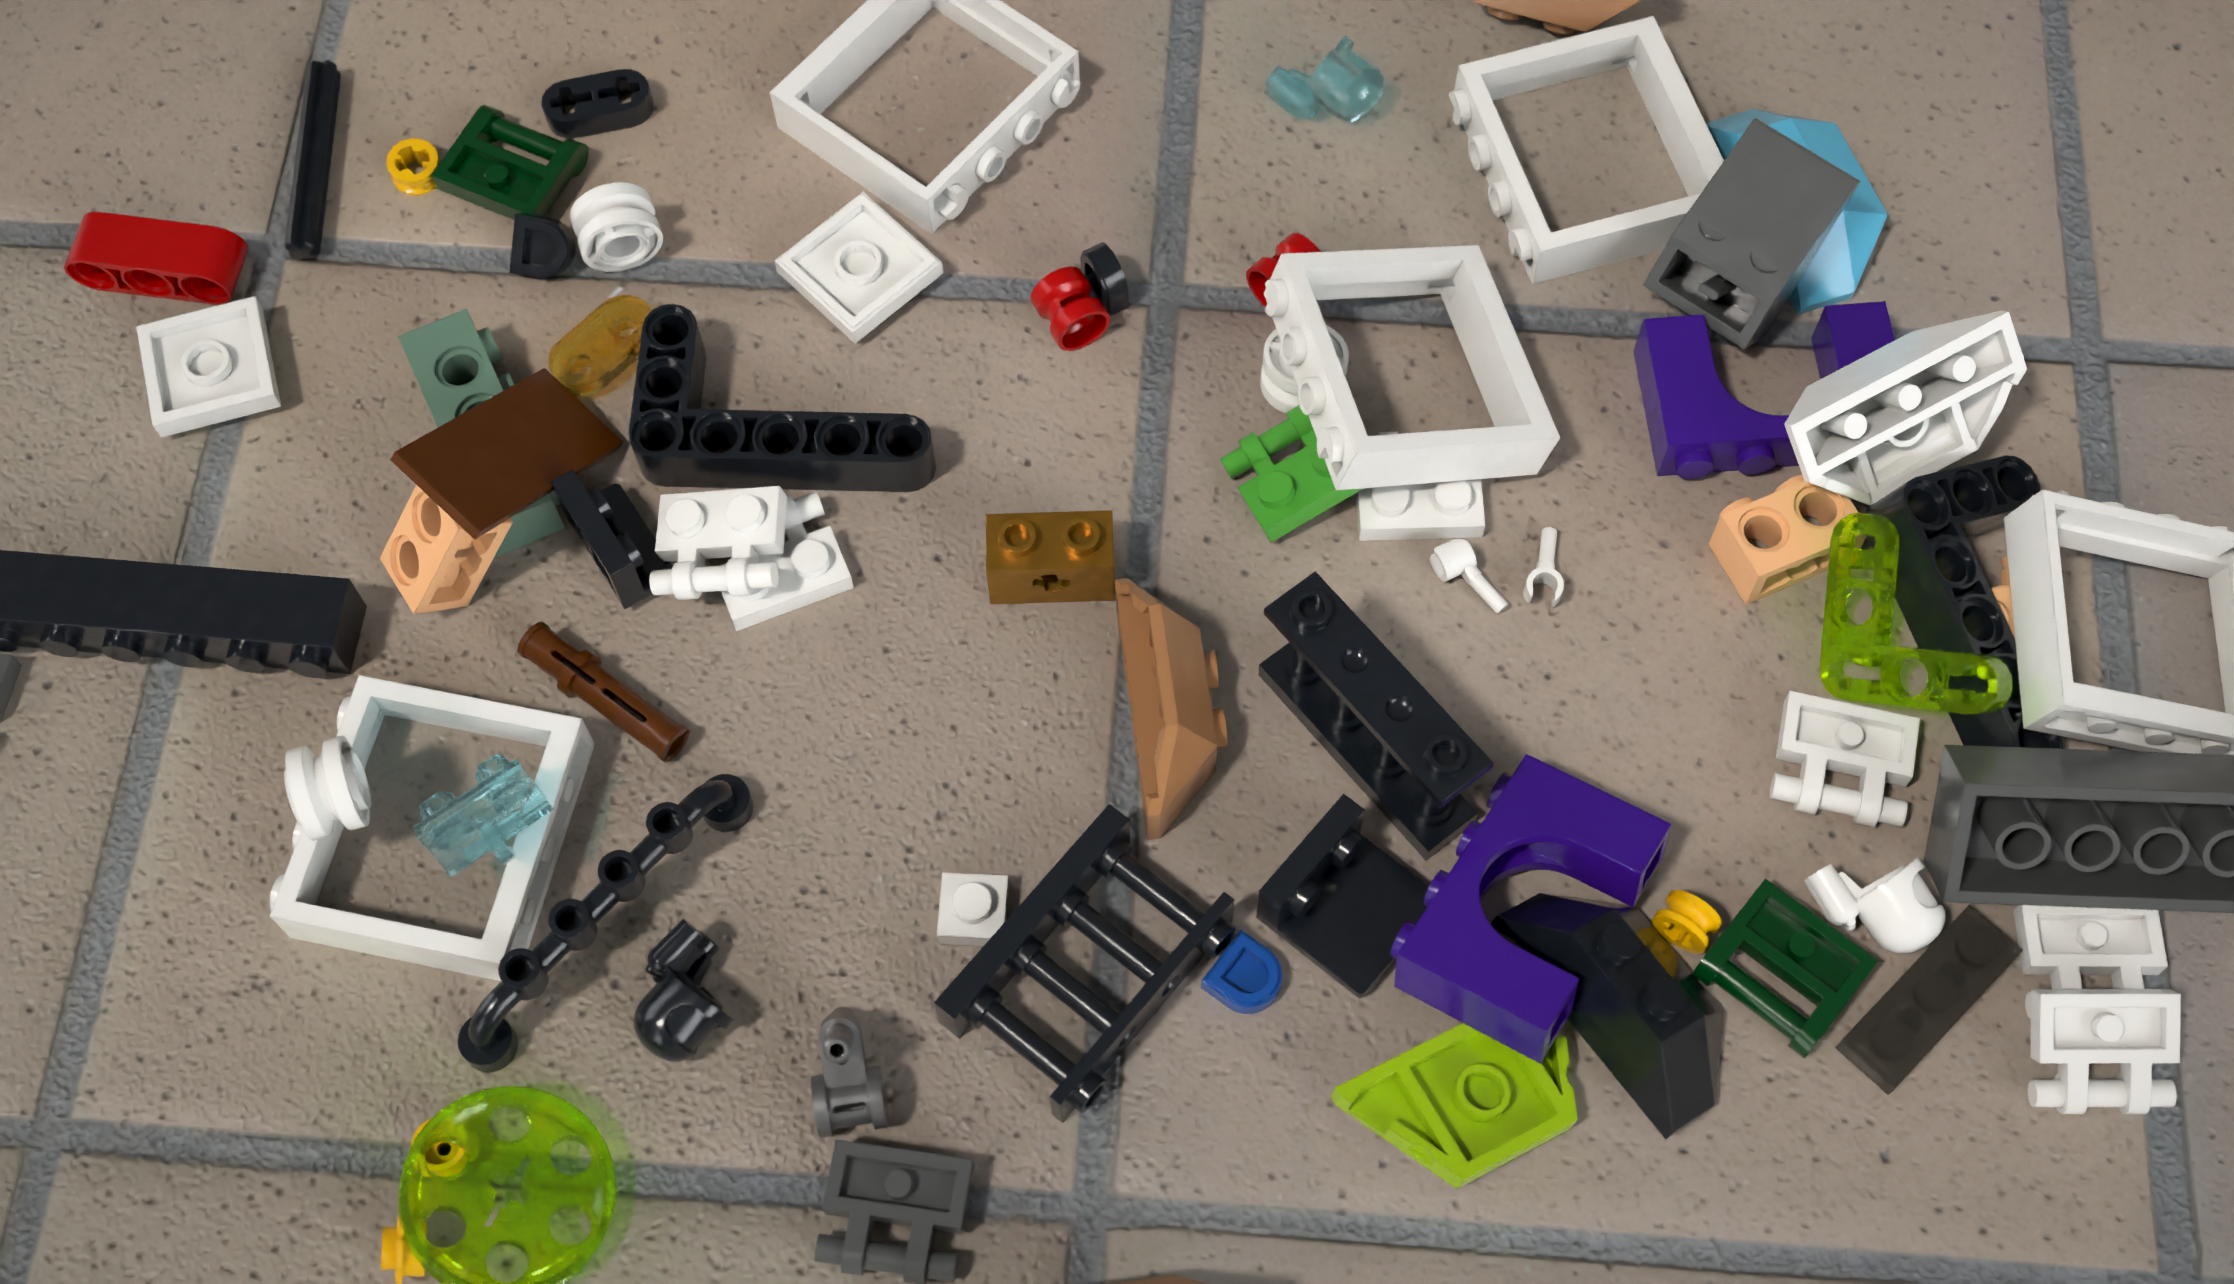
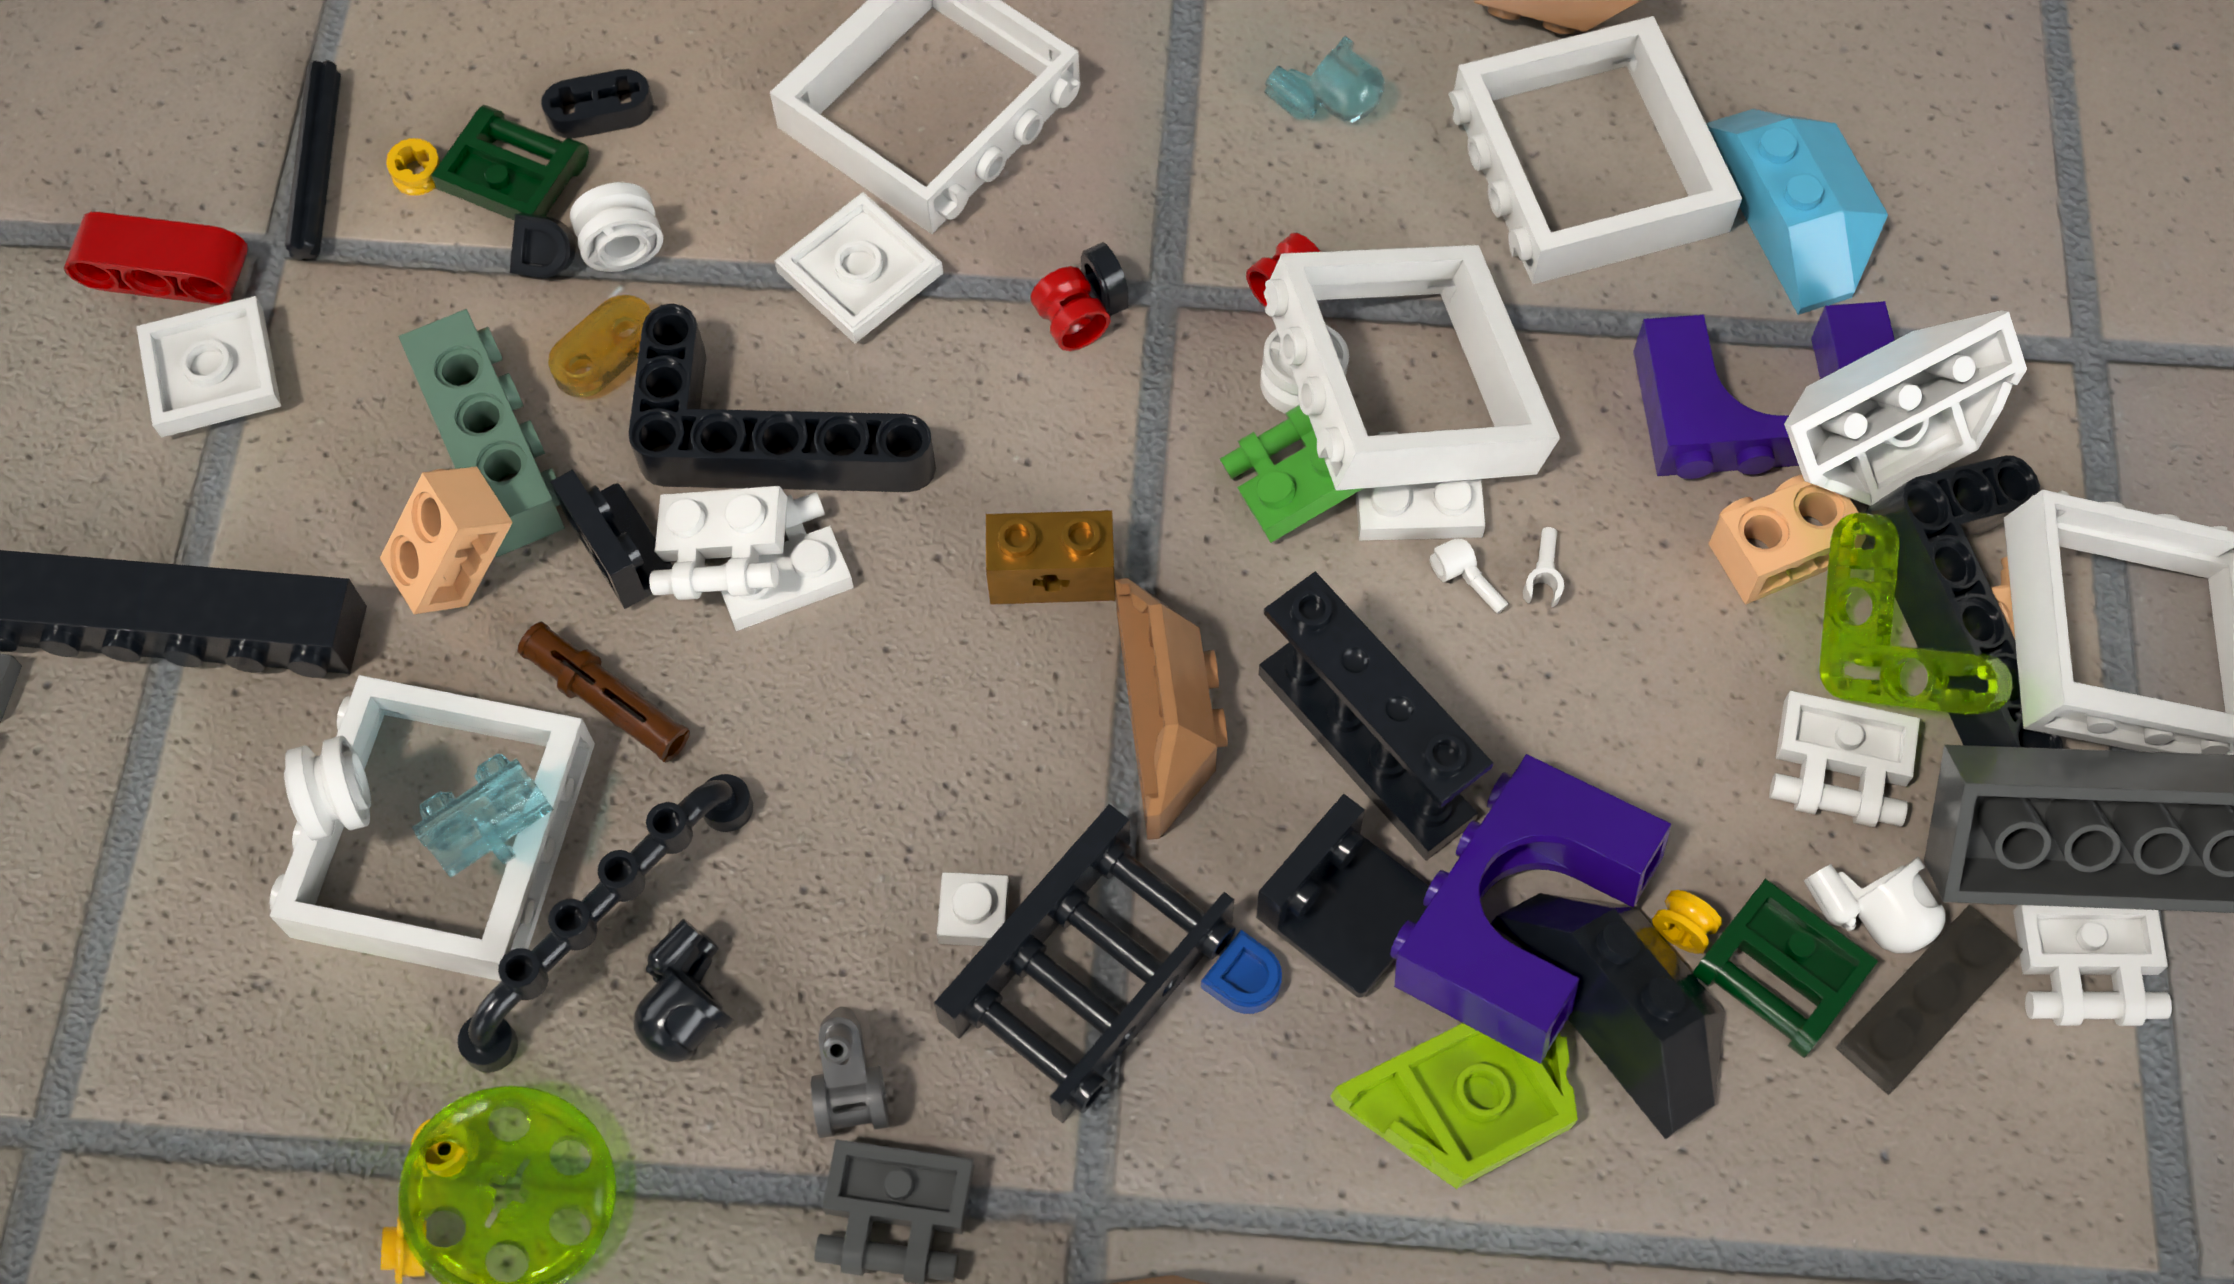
(506, 452): reddish brown piece -> none
(1751, 234): dark grey slope -> none
(2104, 1027): white plate -> none

